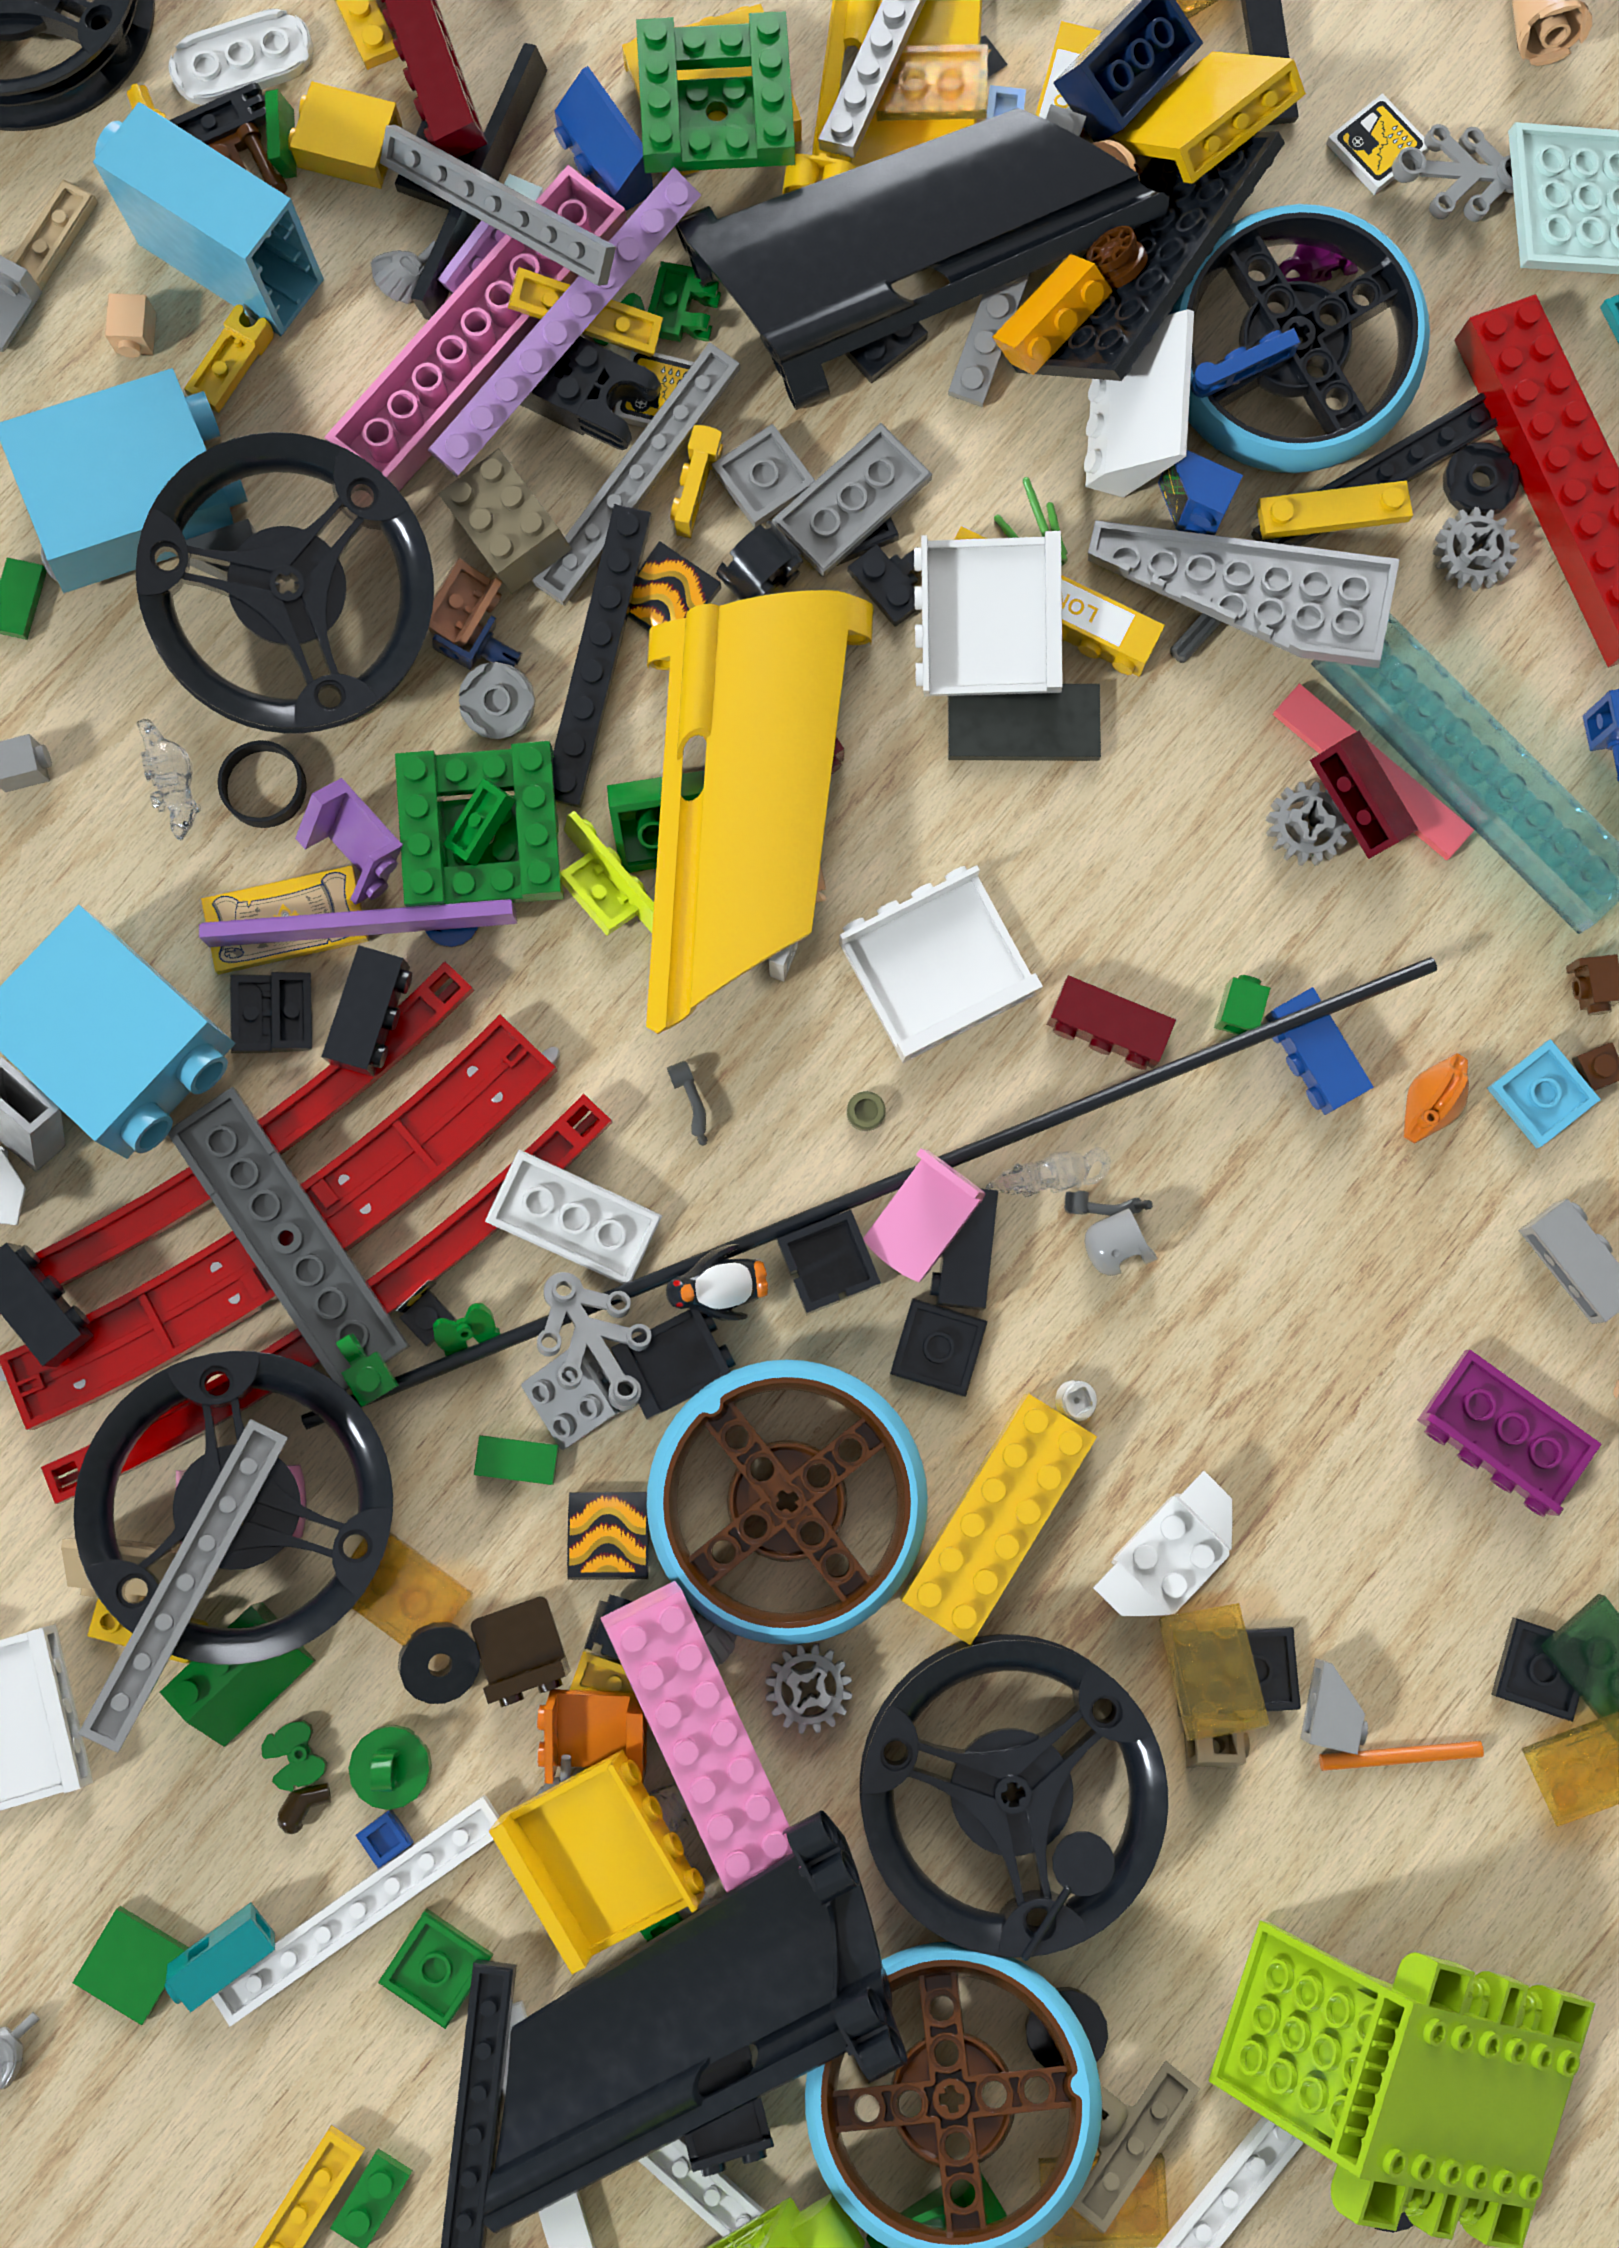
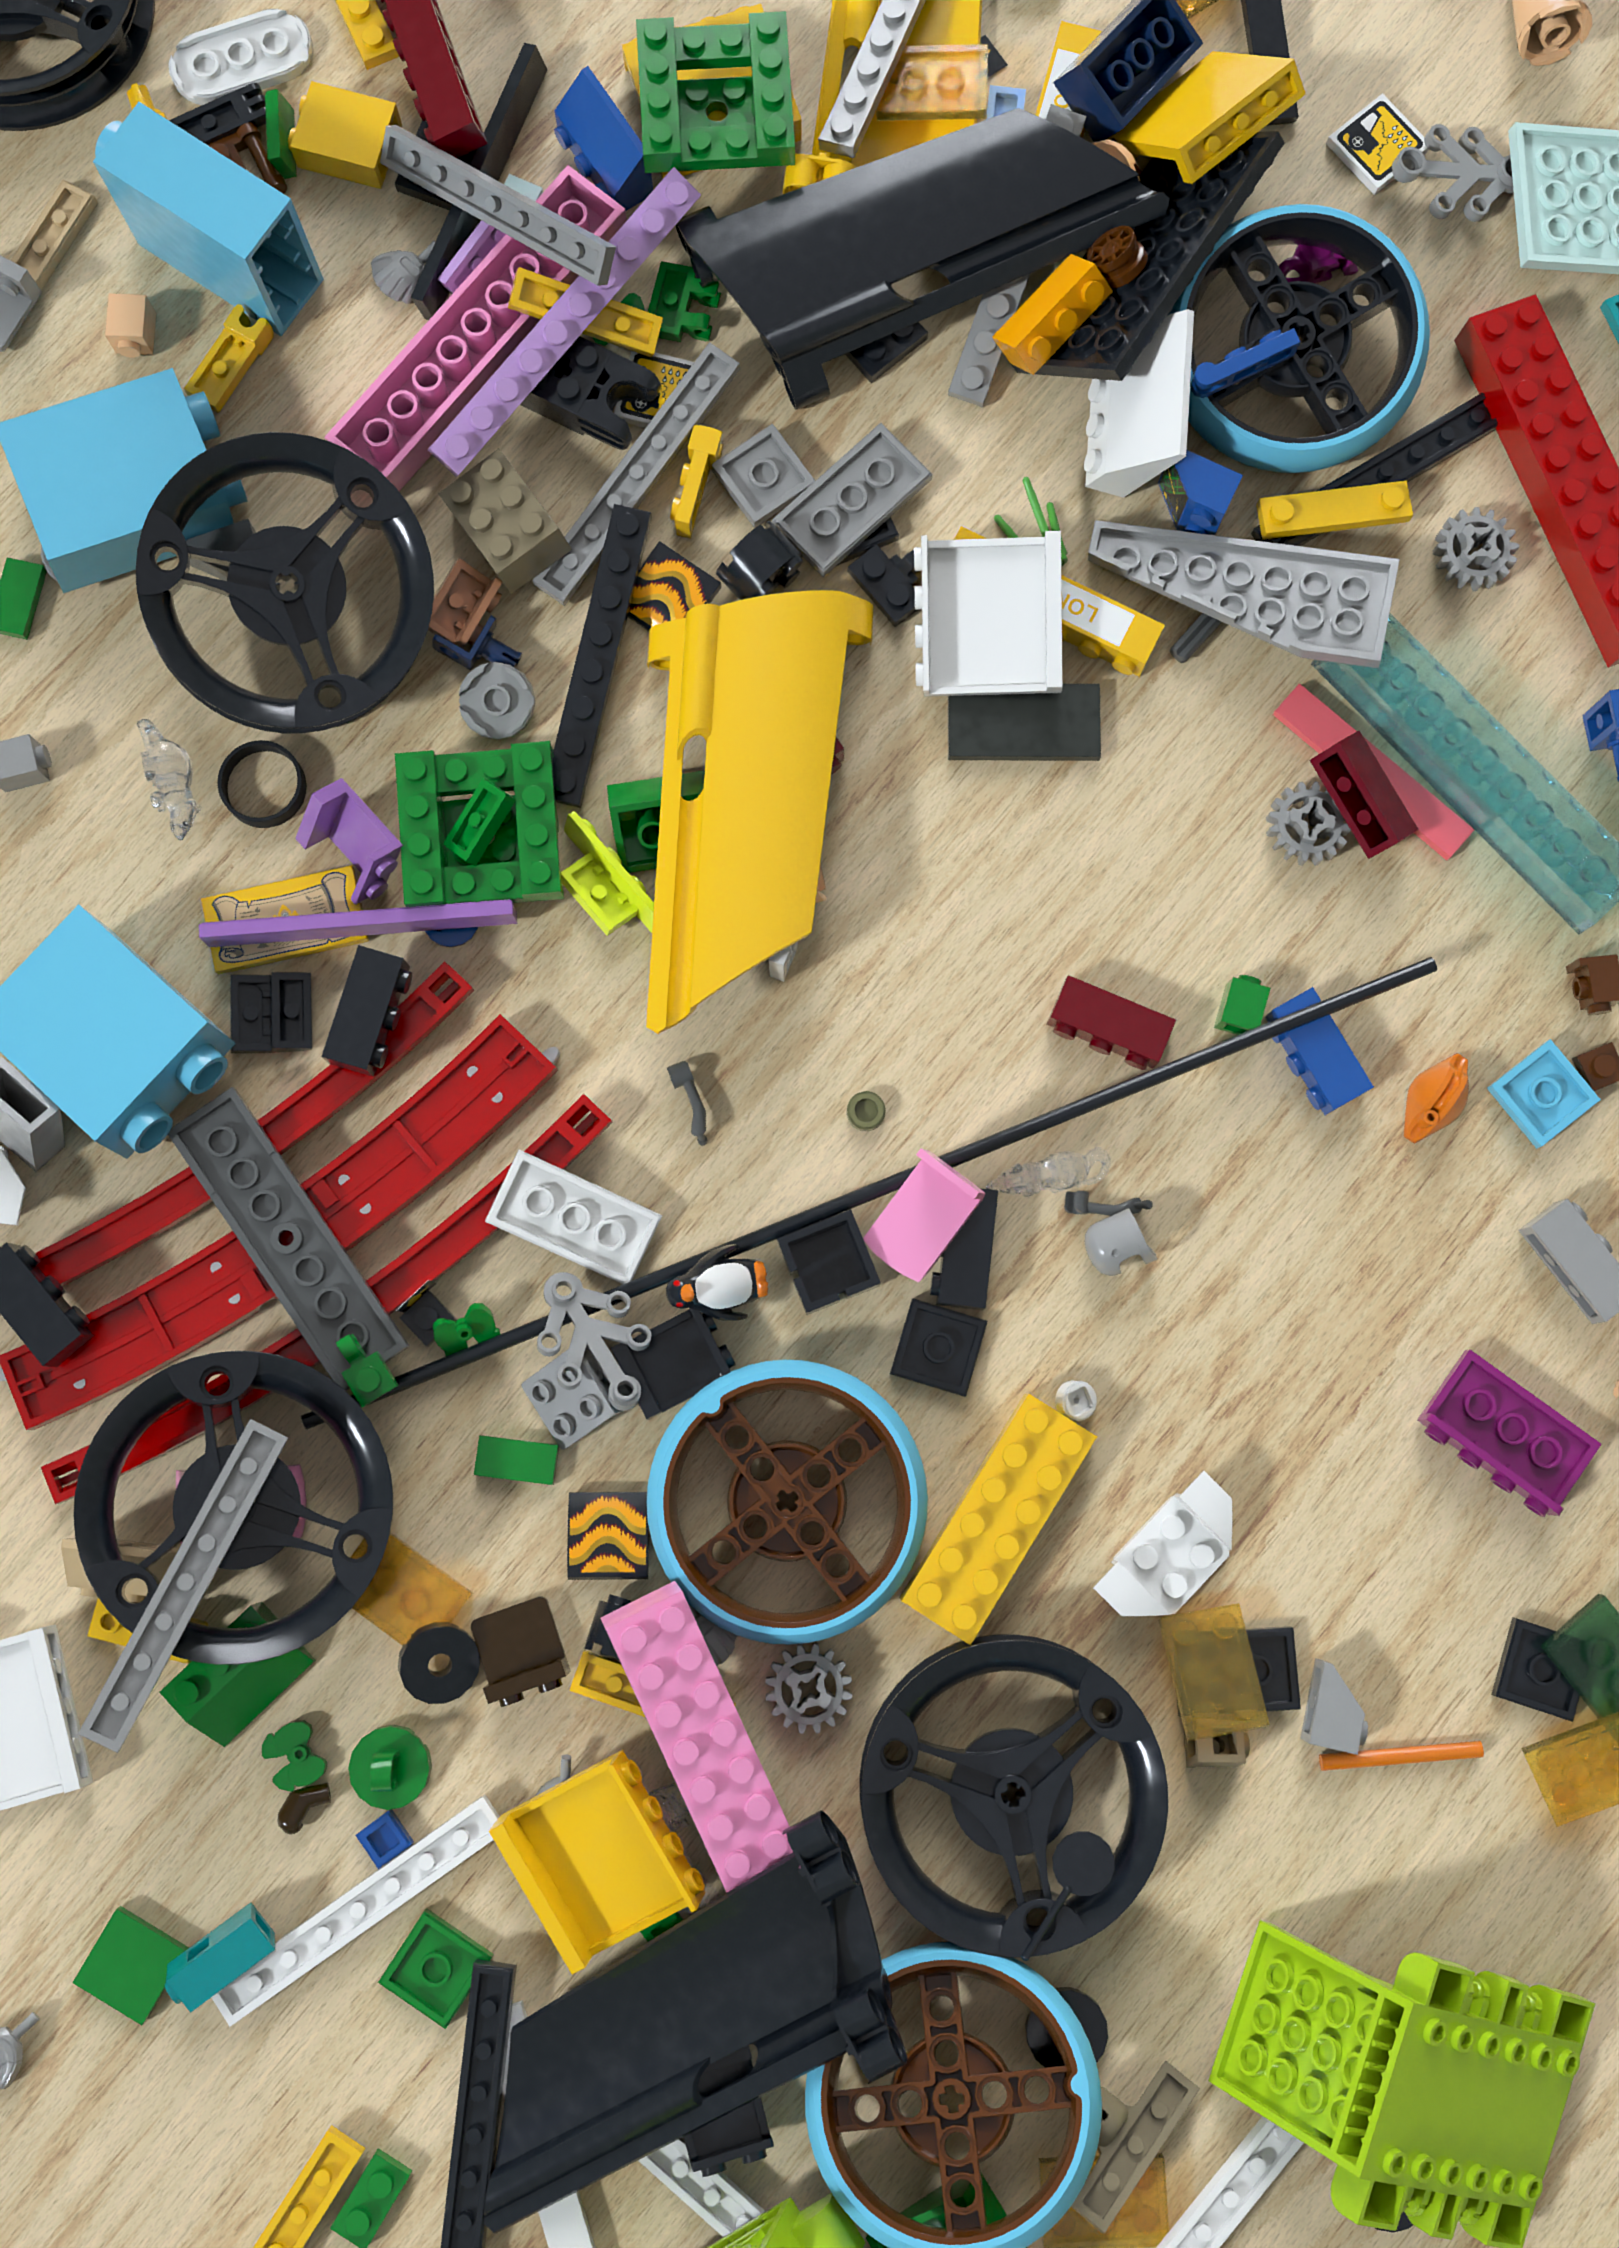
(590, 1729): orange panel -> none
(937, 963): white panel -> none
(1487, 459): black tile -> none

